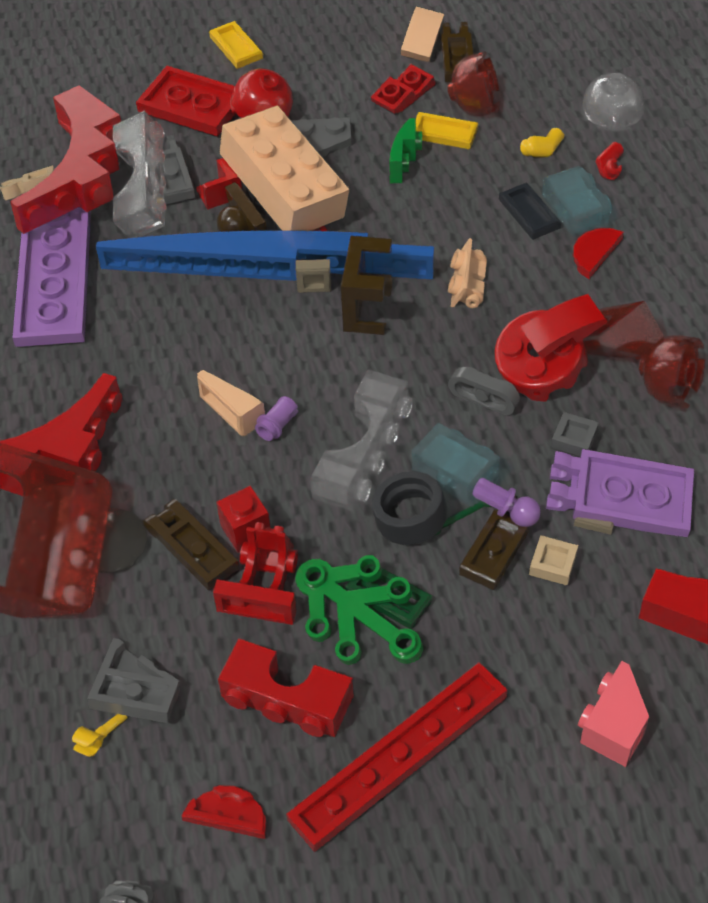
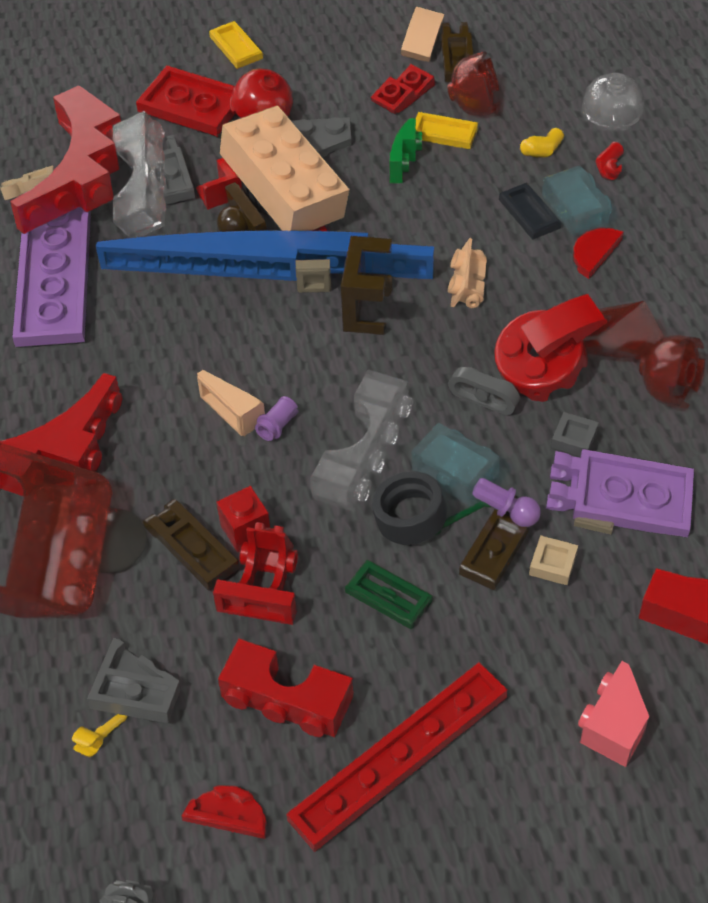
(353, 605): green plant -> none

